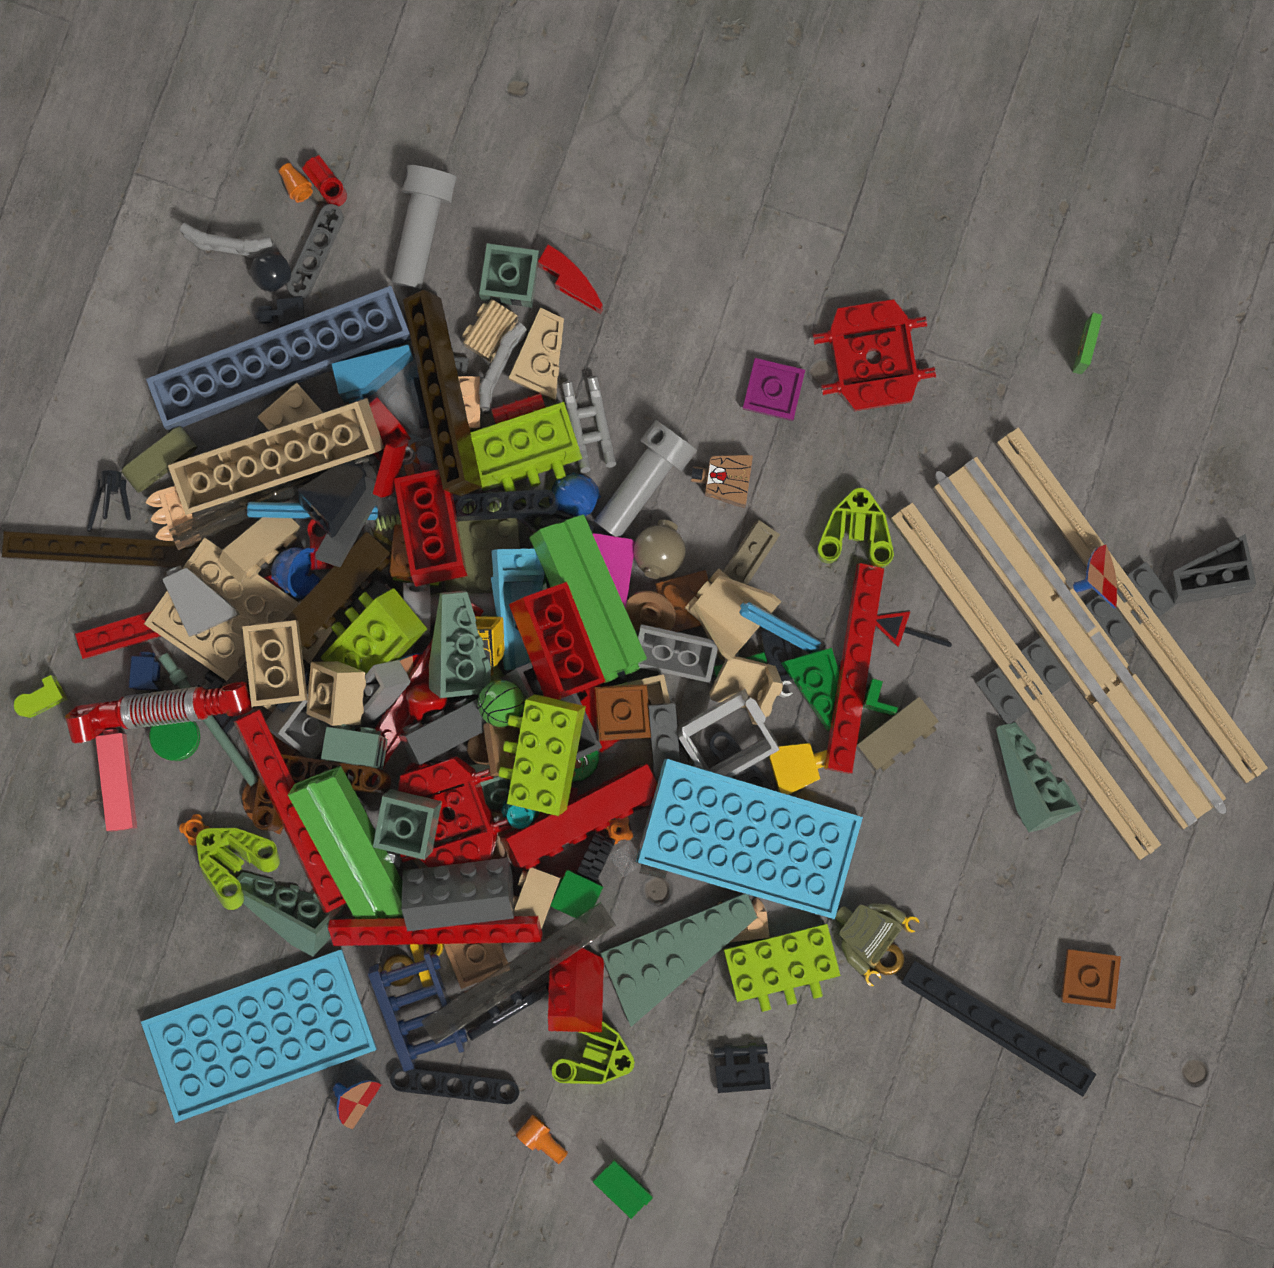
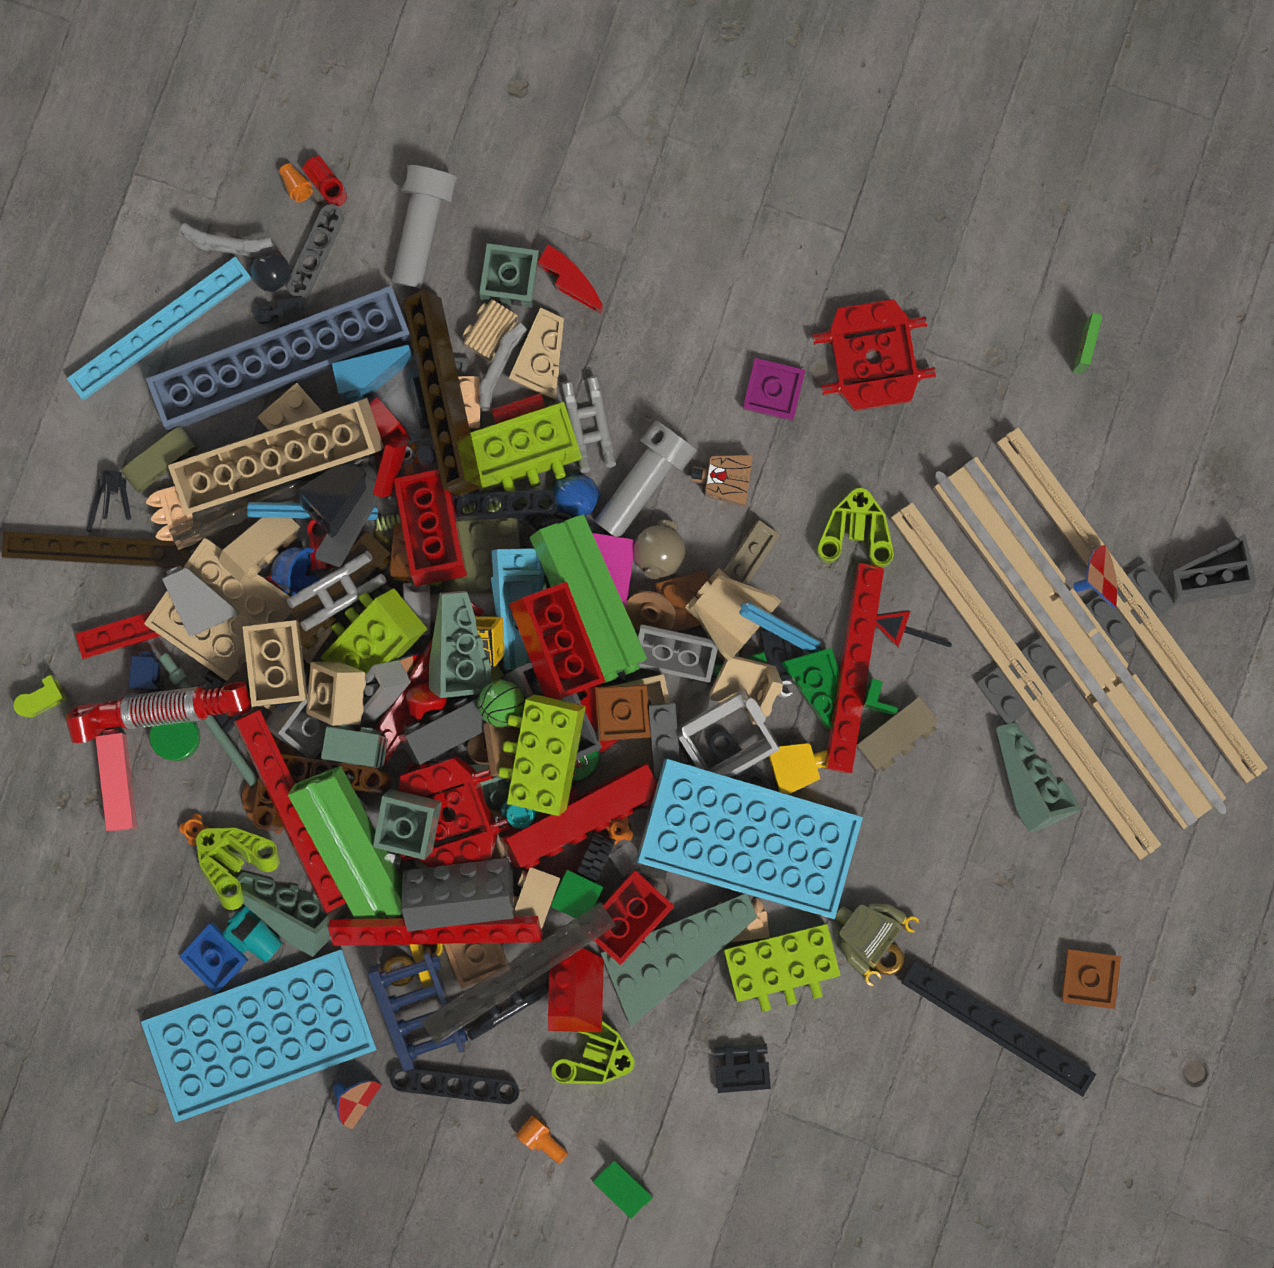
(159, 328): none -> medium azure plate
(213, 958): none -> blue slope
(259, 941): none -> teal piece
(320, 589): none -> light grey piece
(636, 912): none -> red slope

